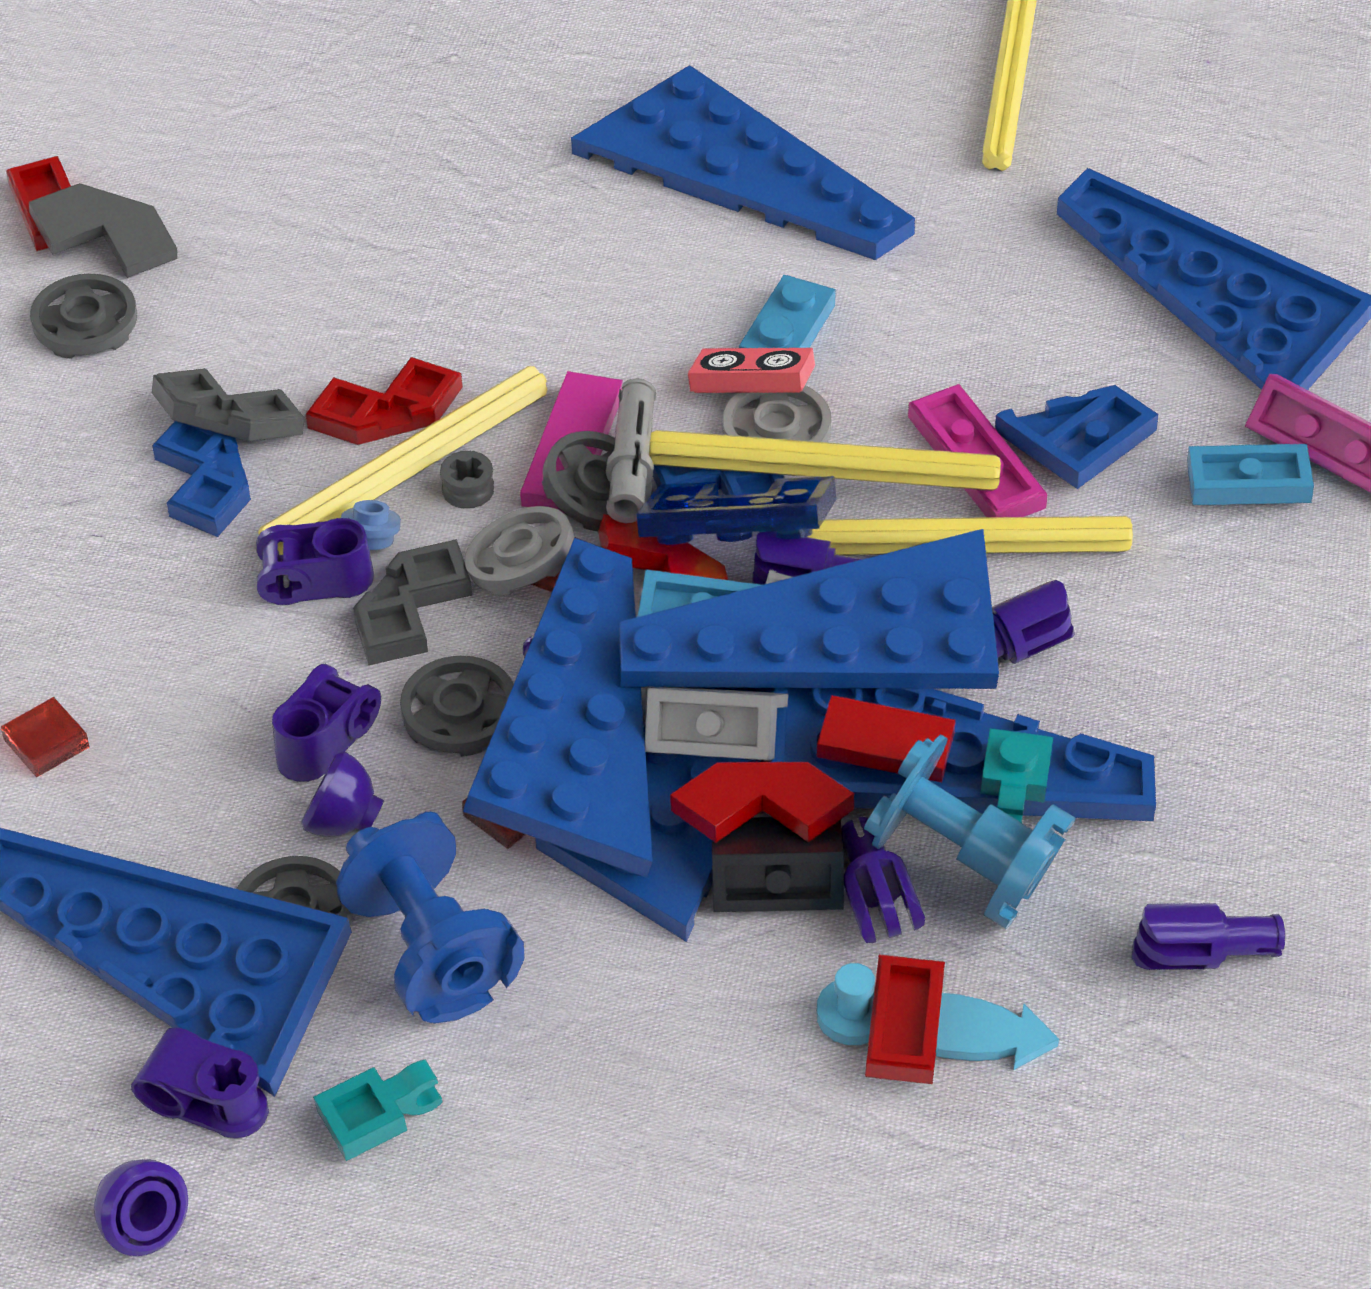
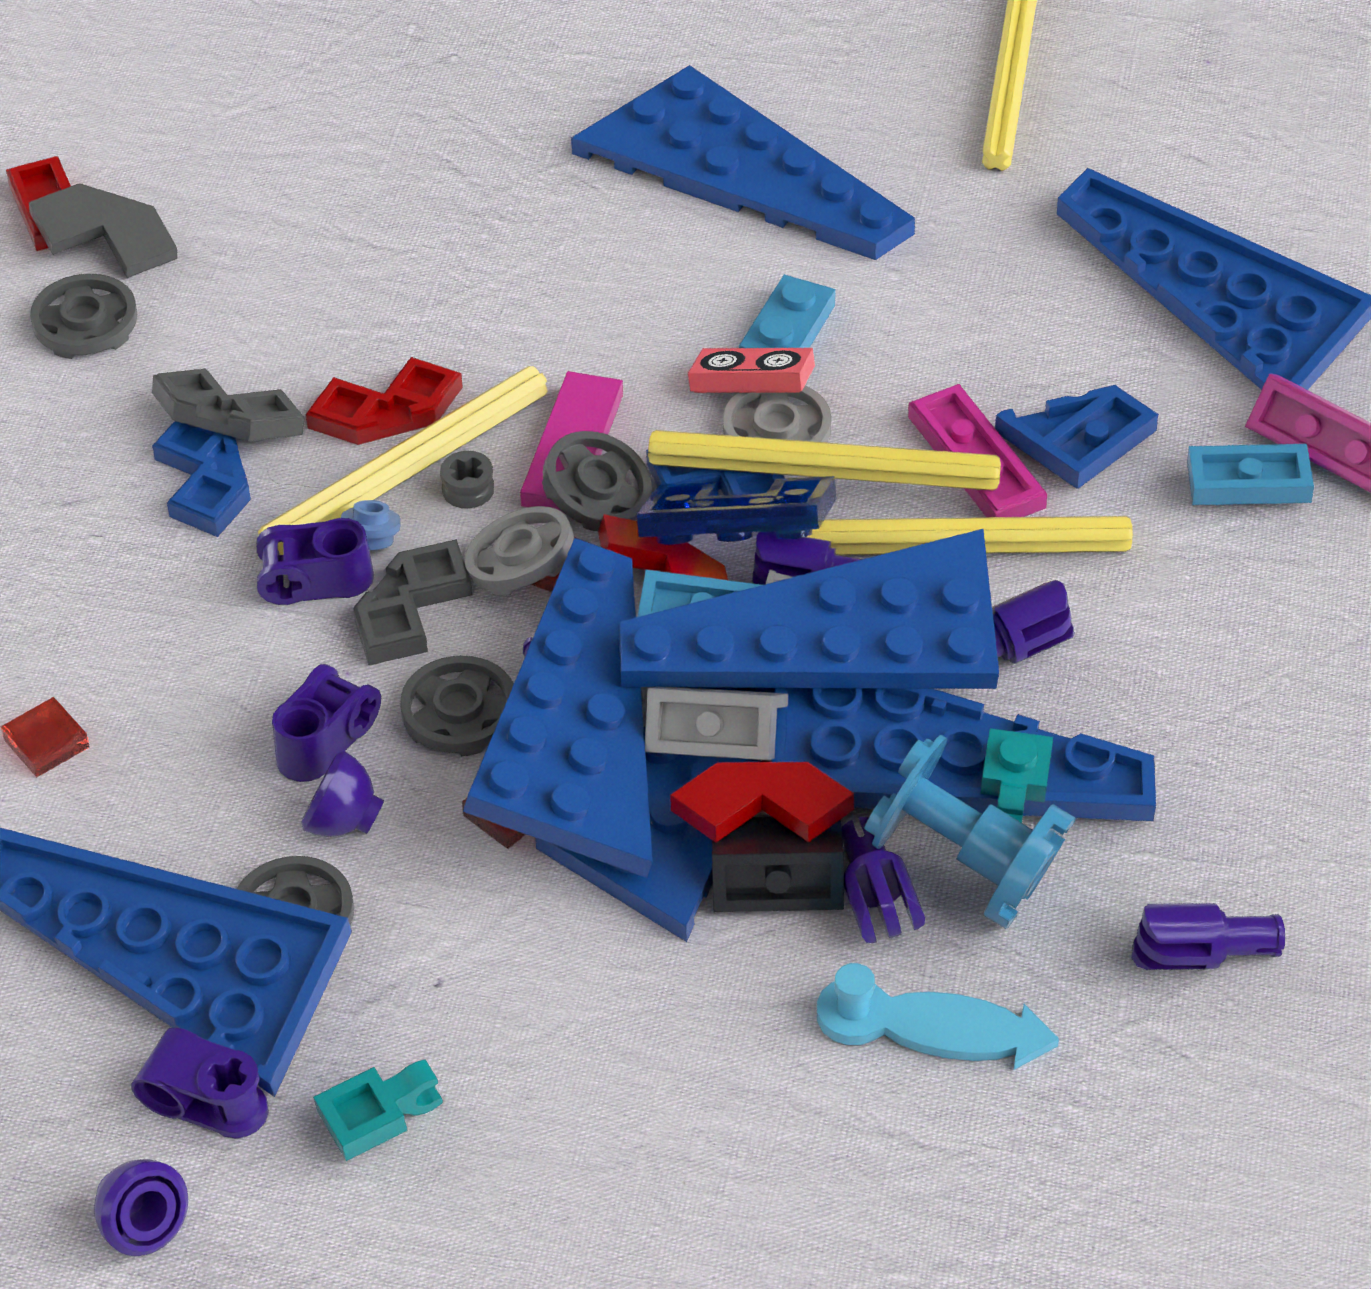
(450, 951): blue piece -> none
(630, 465): light grey pin -> none
(879, 735): red tile -> none
(905, 1019): red tile -> none

